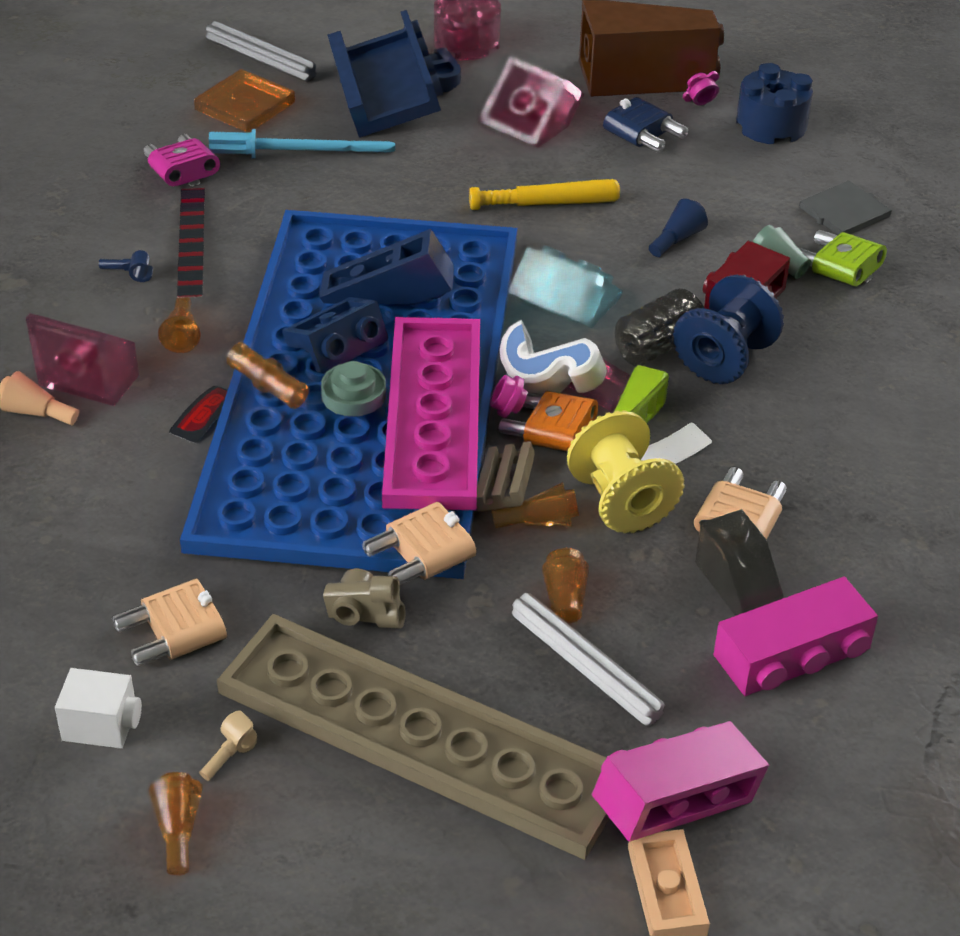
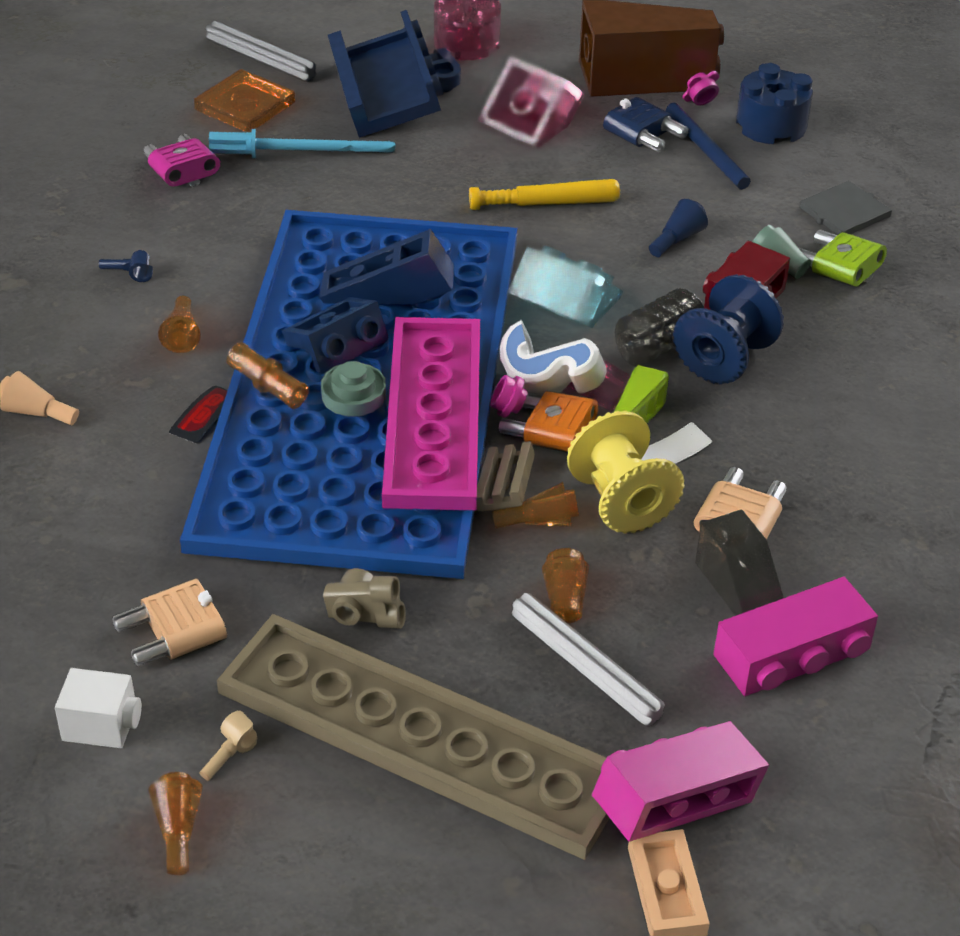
(81, 360): clear pink slope -> none
(191, 243): black sticker -> none
(427, 540): light nougat piece -> none
(709, 147): none -> dark blue bar

